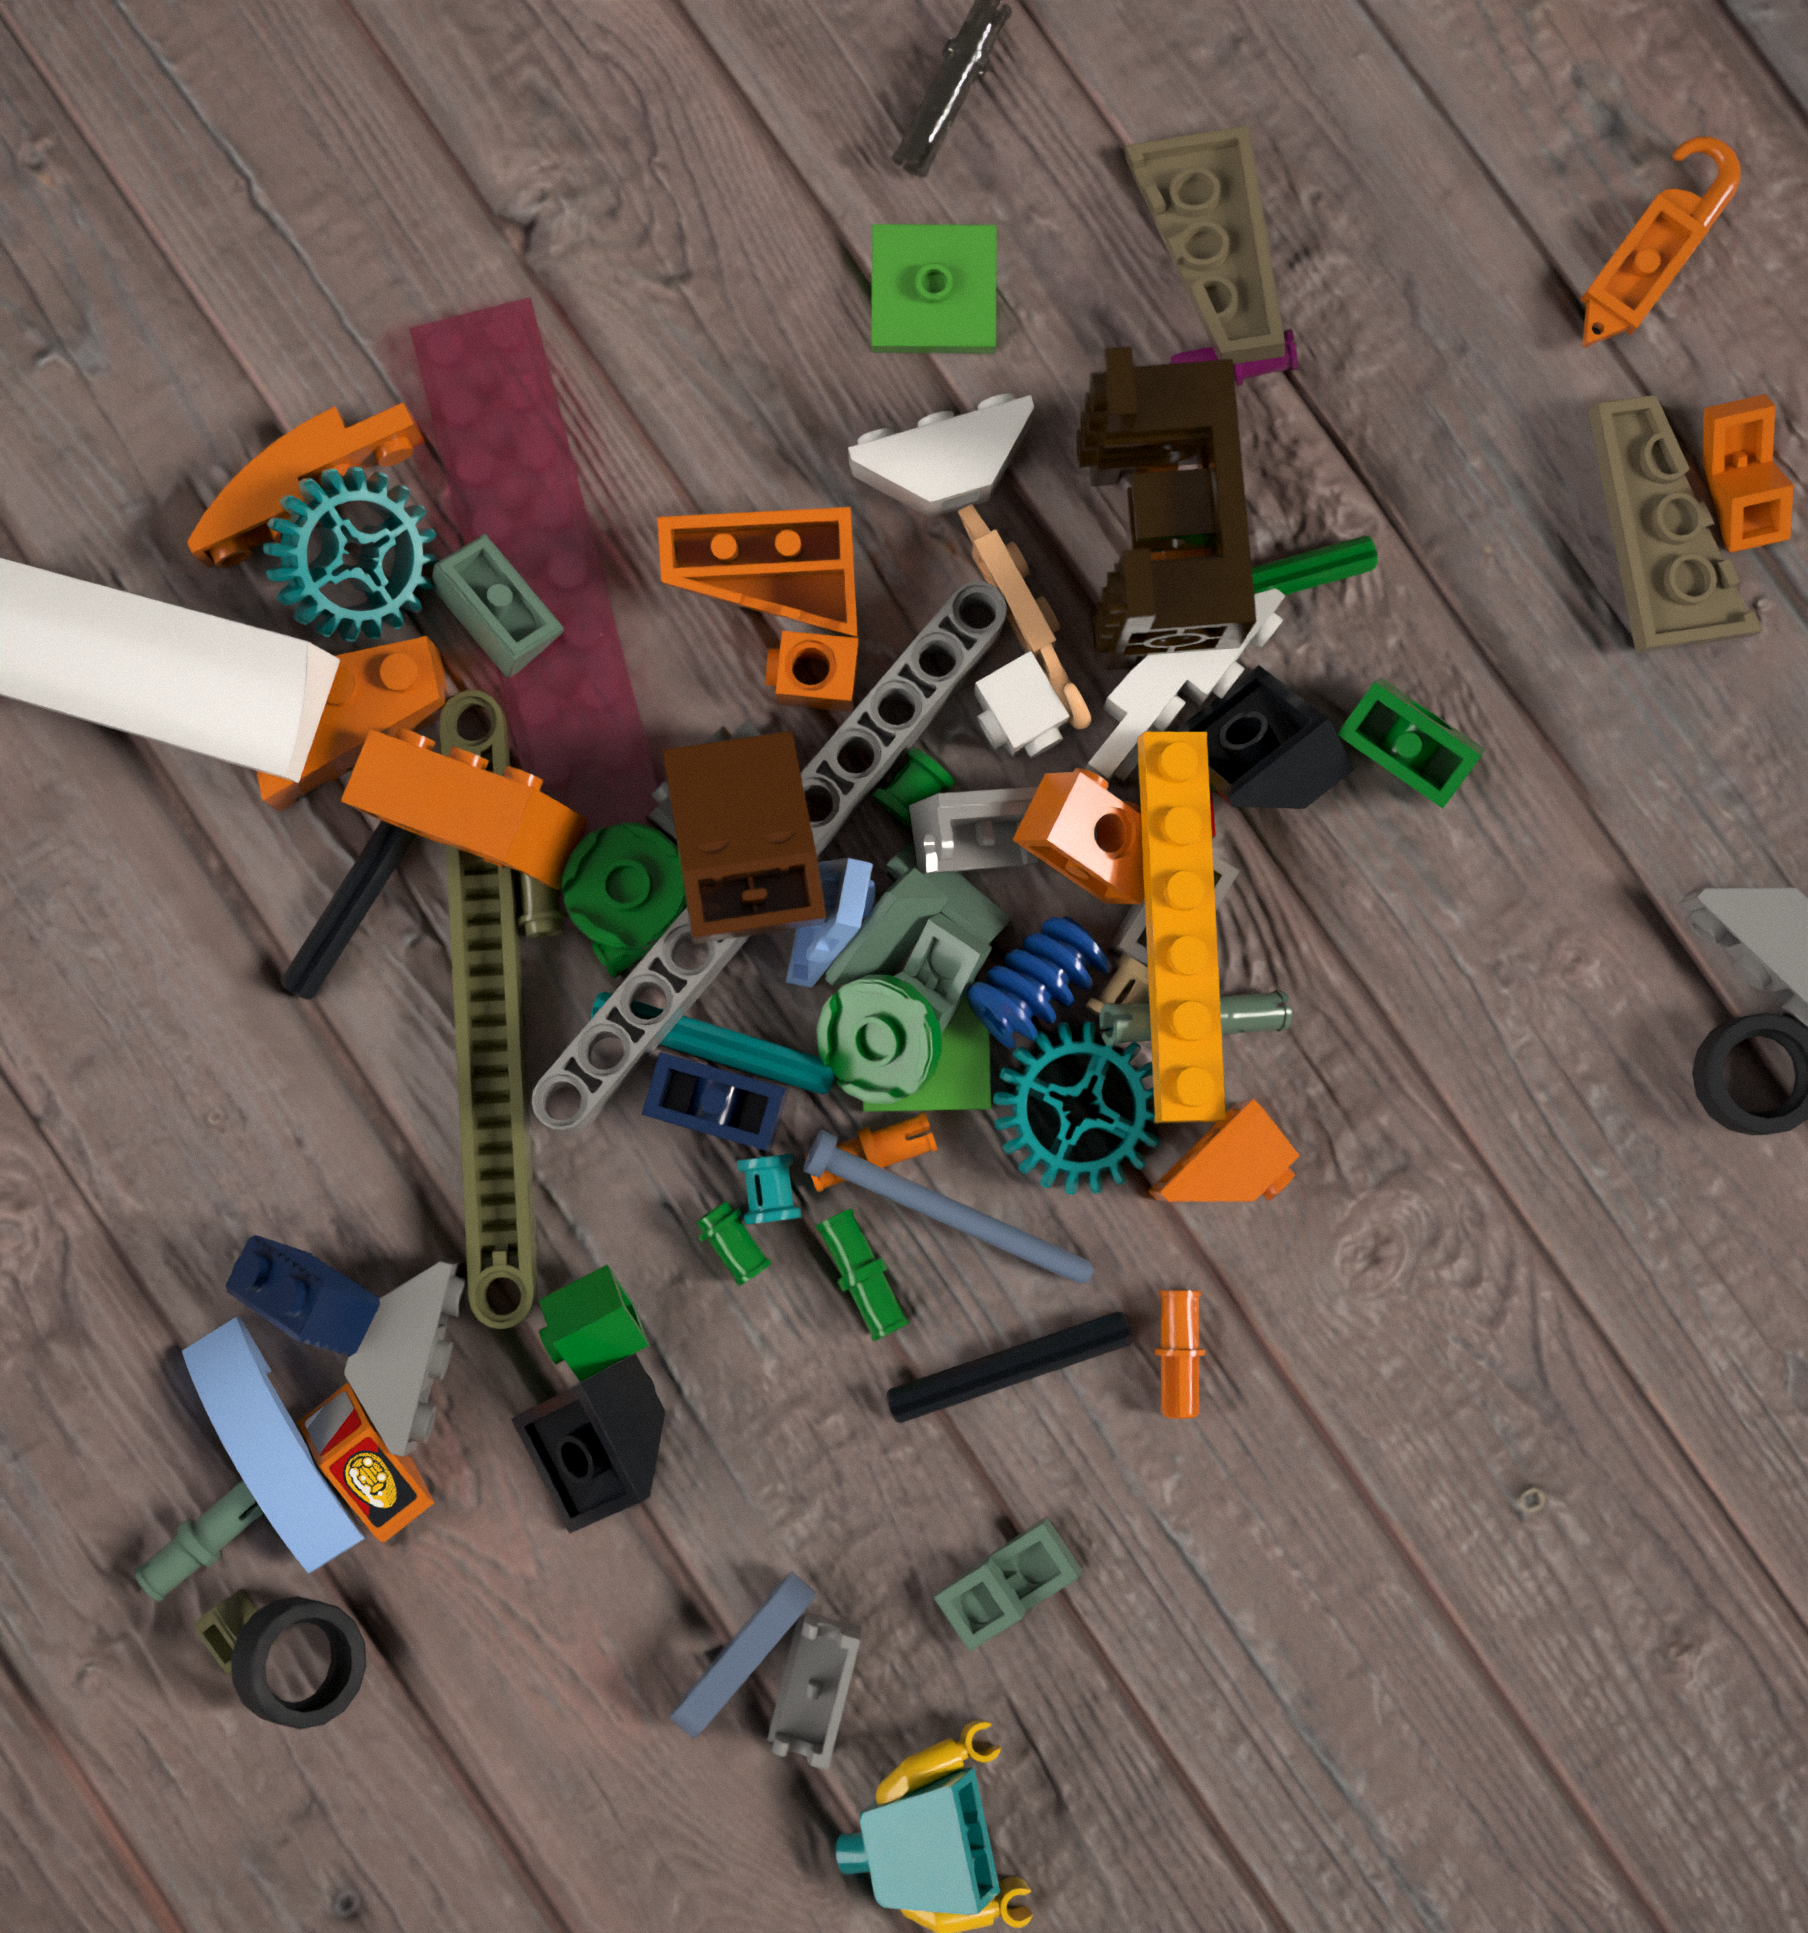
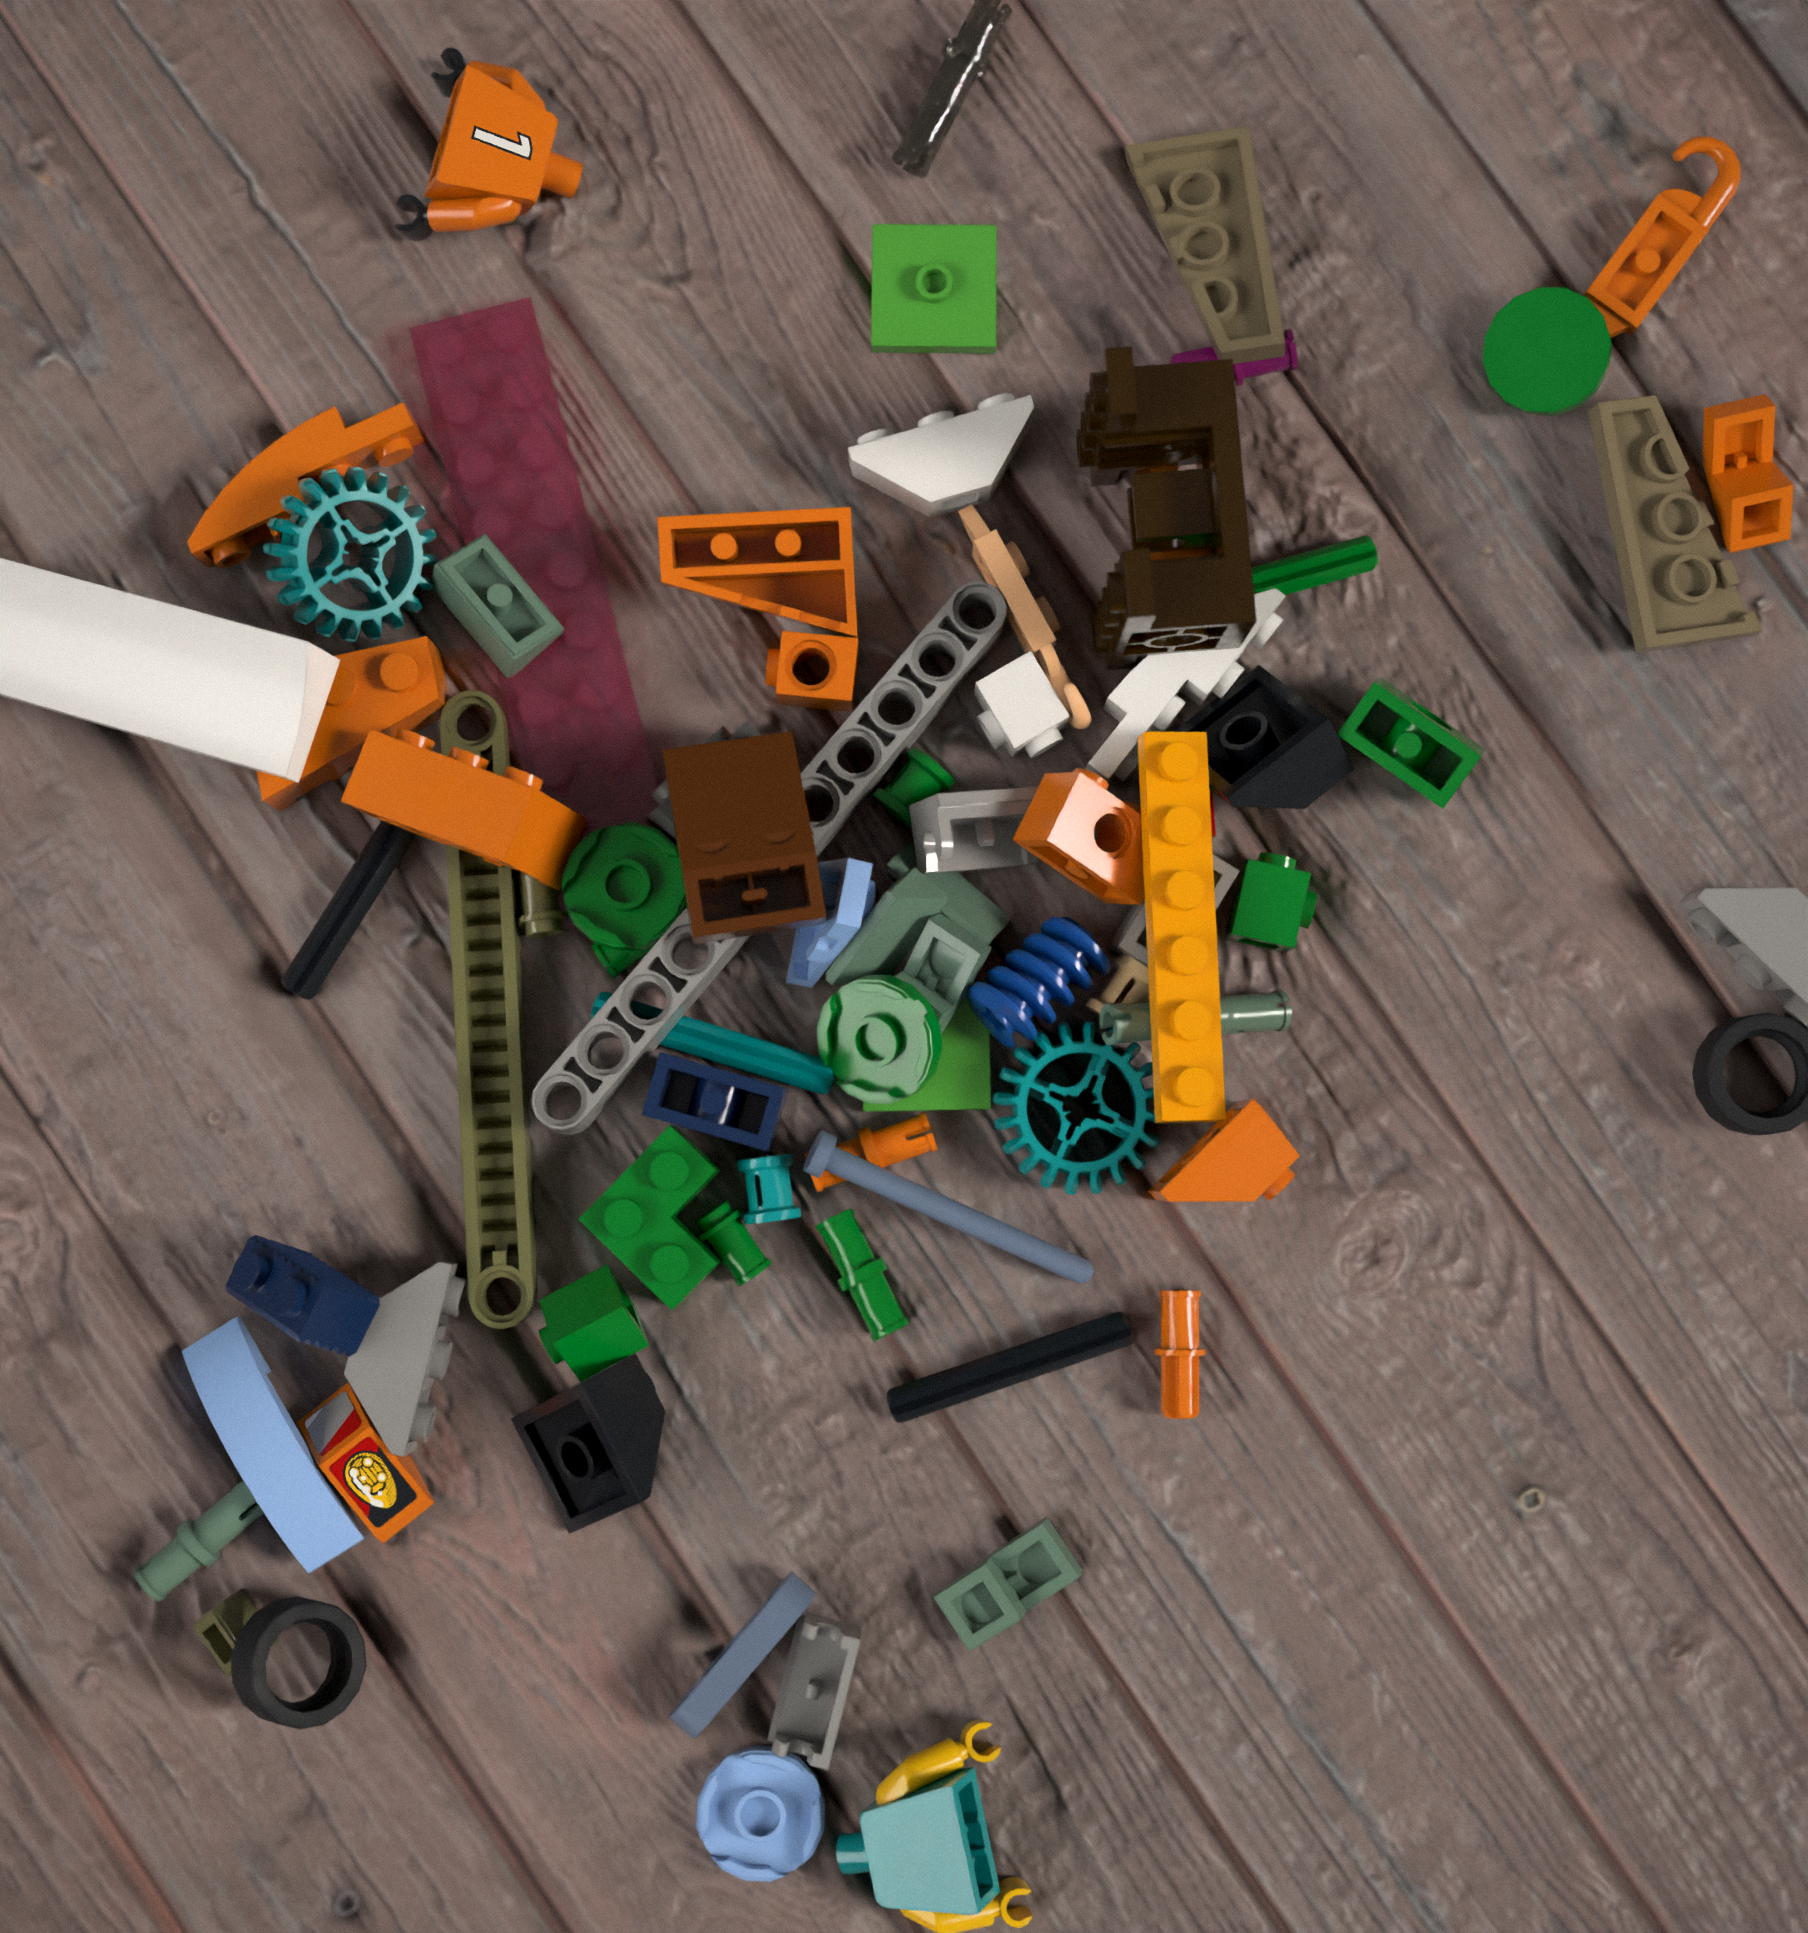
(489, 152): none -> orange torso
(641, 1218): none -> green brick
(760, 1813): none -> light blue tile
(1270, 903): none -> green brick
(1547, 351): none -> green tile

